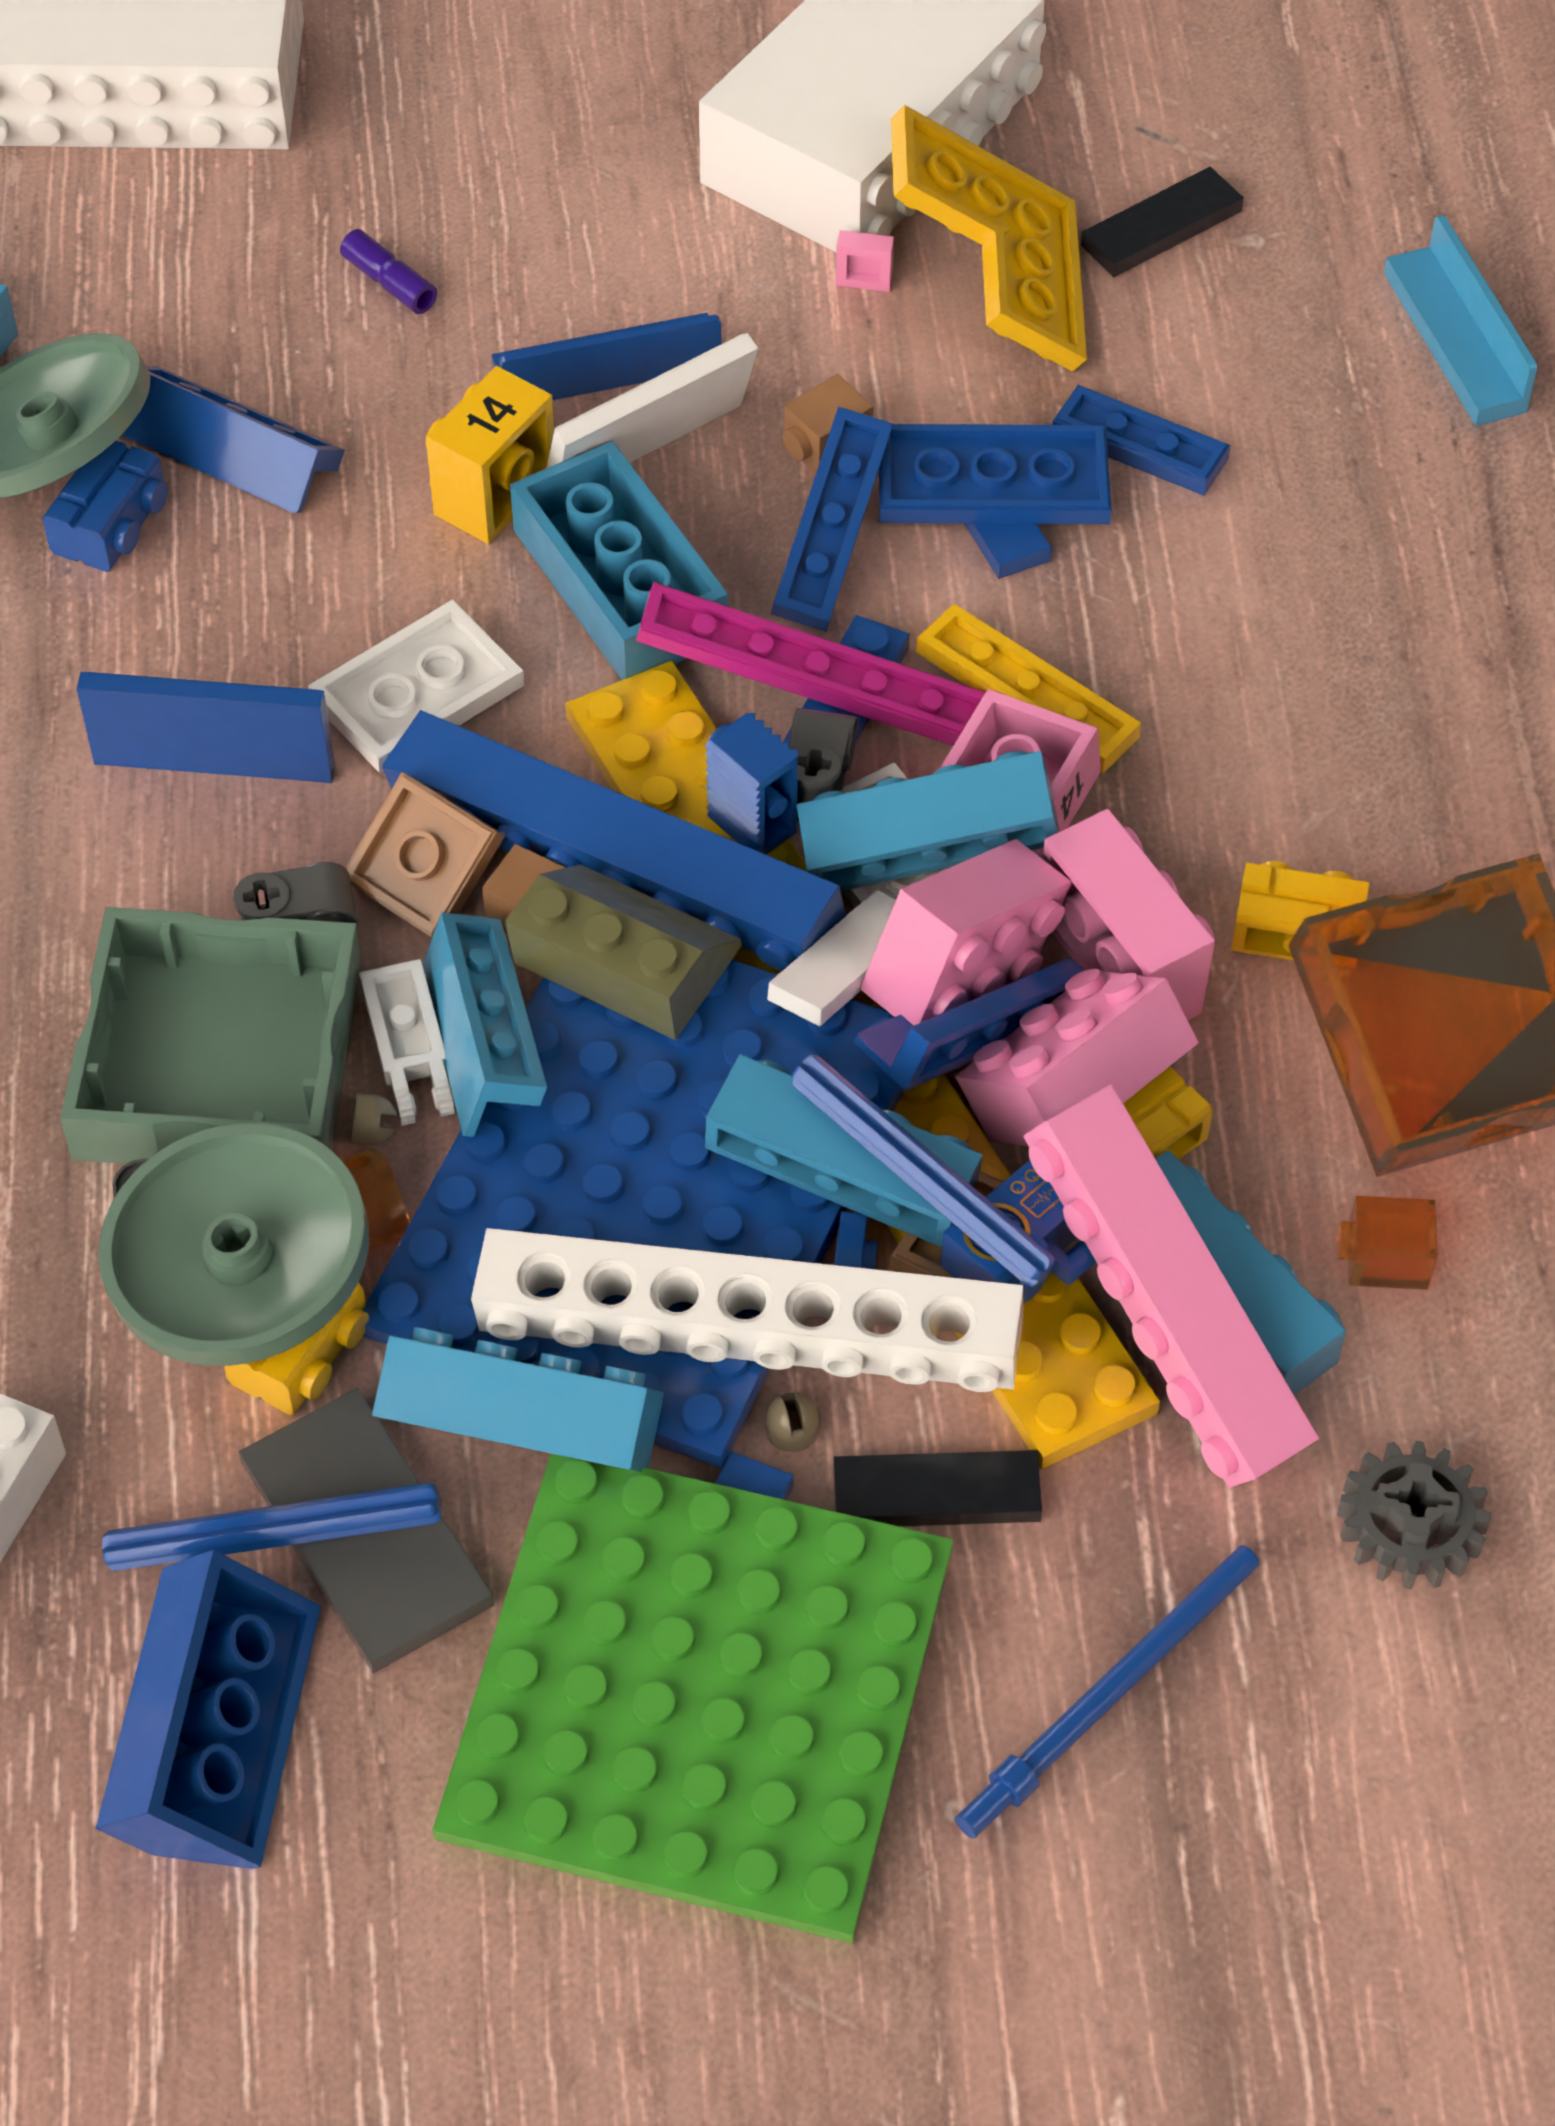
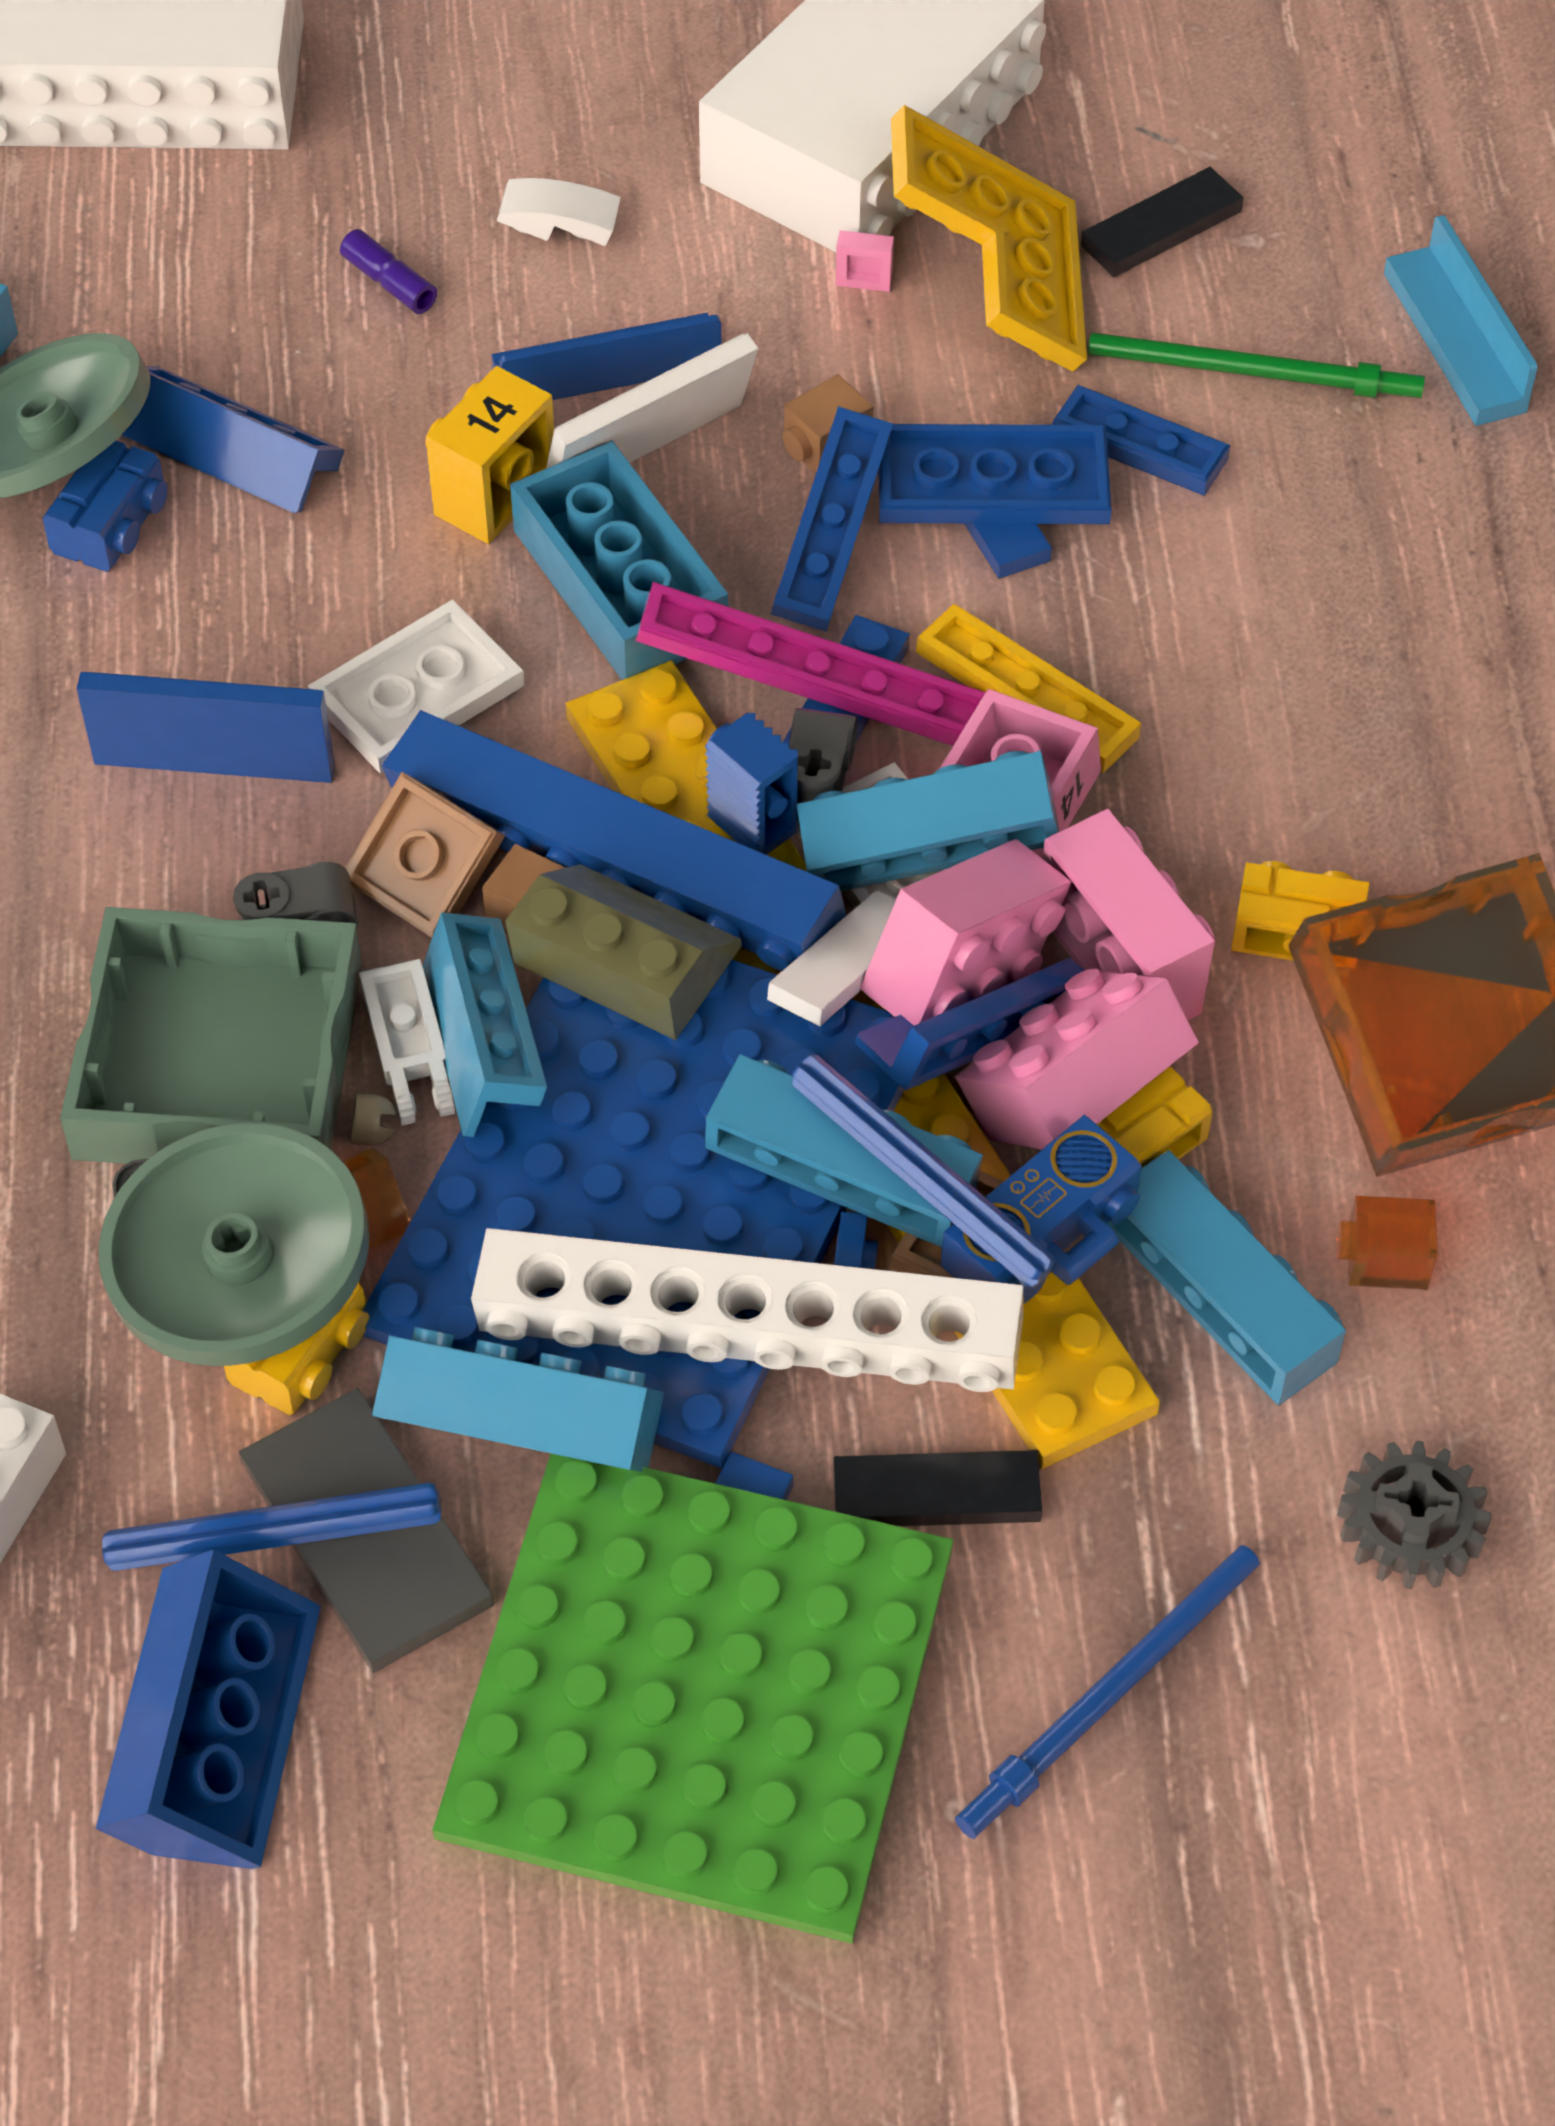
(541, 204): none -> white slope
(778, 1424): dark tan hinge -> none
(1169, 1288): bright pink brick -> none
(1364, 380): none -> green bar

